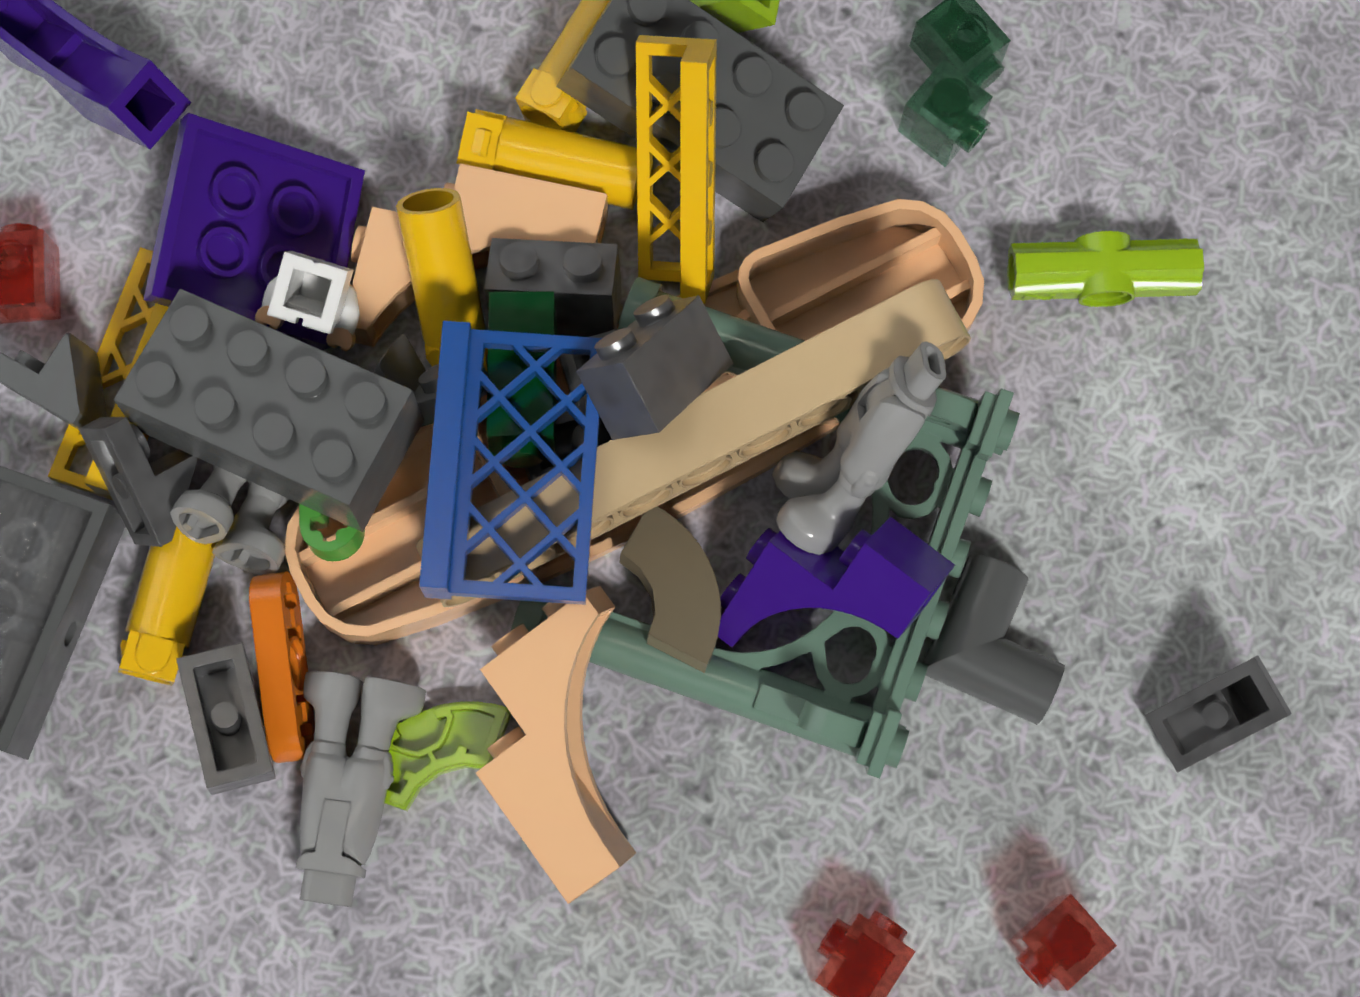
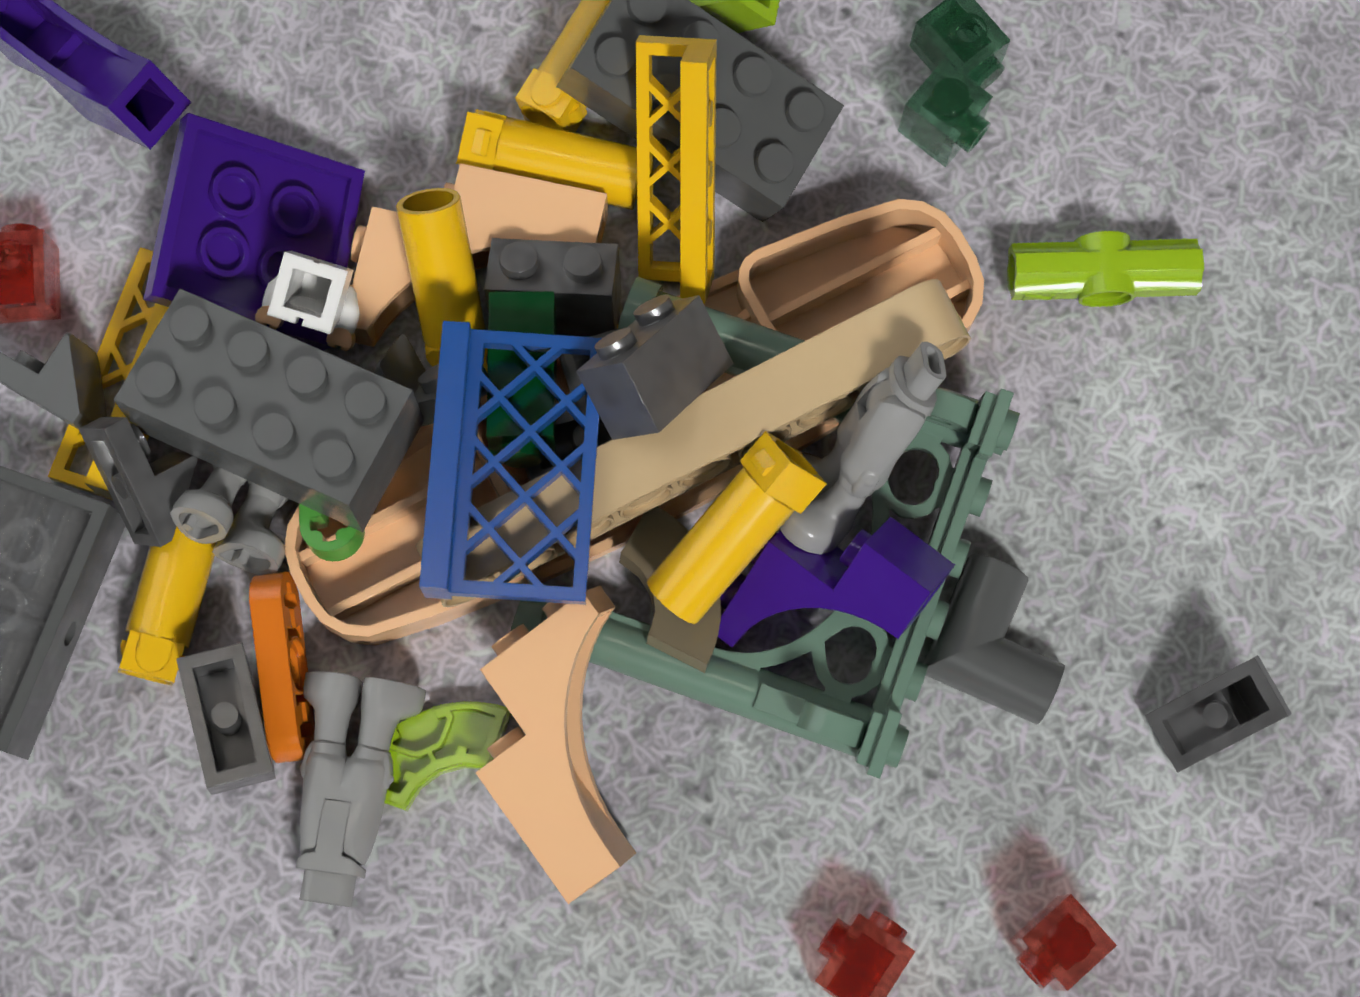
(735, 527): none -> yellow piece

